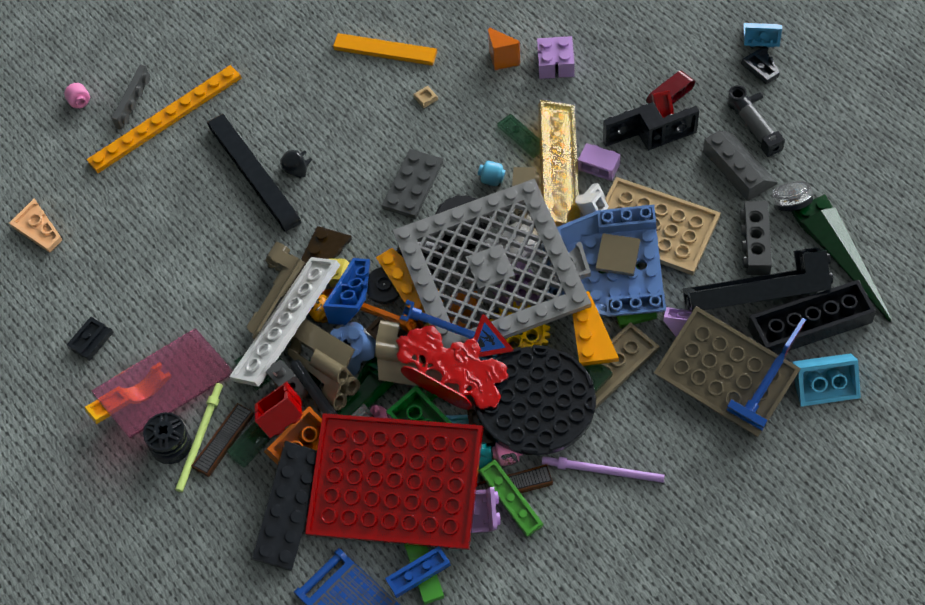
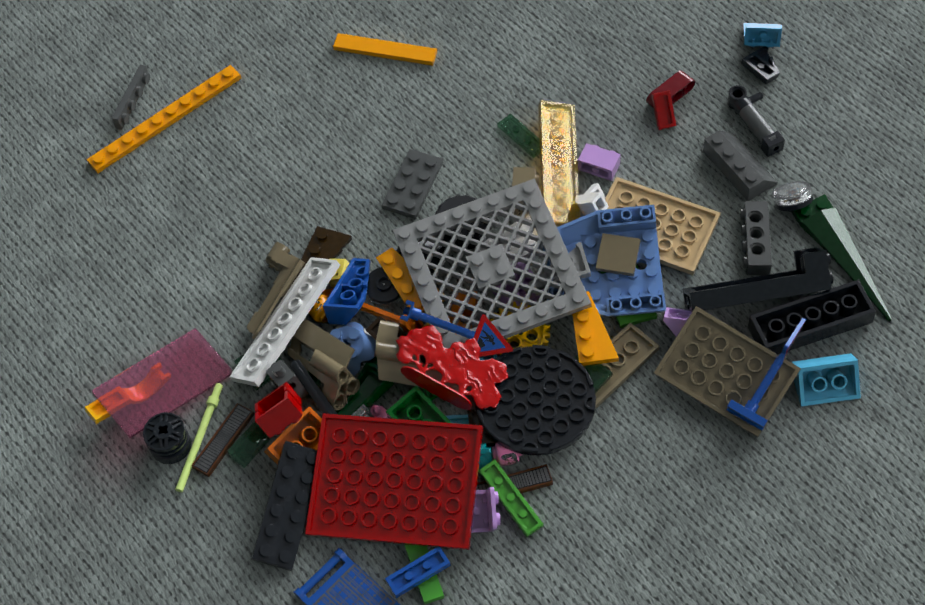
(36, 226): light nougat wing -> none
(77, 95): bright pink head -> none
(90, 338): black plate -> none
(254, 172): black beam -> none
(294, 163): black piece -> none
(425, 96): tan tile -> none
(491, 173): medium azure head -> none
(503, 50): orange slope -> none
(555, 51): lavender piece -> none
(563, 463): lavender bar -> none
(650, 126): black bracket -> none

